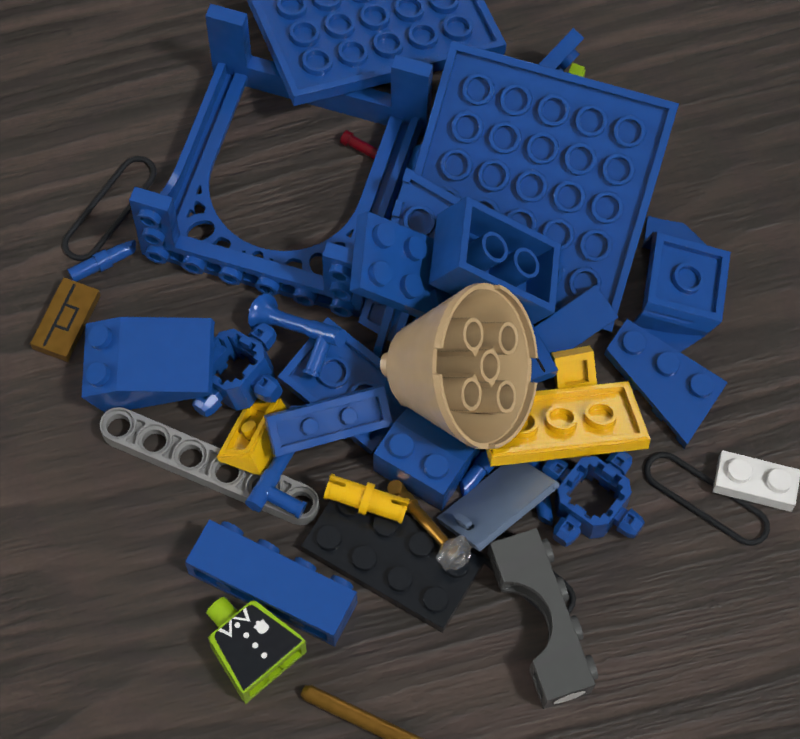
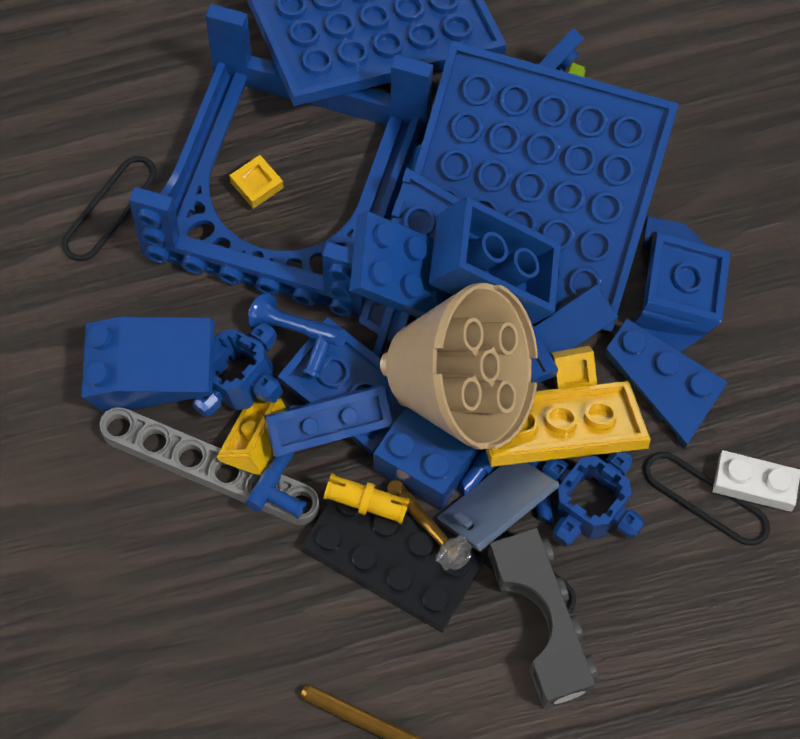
(65, 319): pearl gold tile -> none
(102, 260): blue piece -> none
(252, 645): torso -> none
(256, 181): none -> yellow plate
(281, 585): blue brick -> none
(349, 139): dark red piece -> none

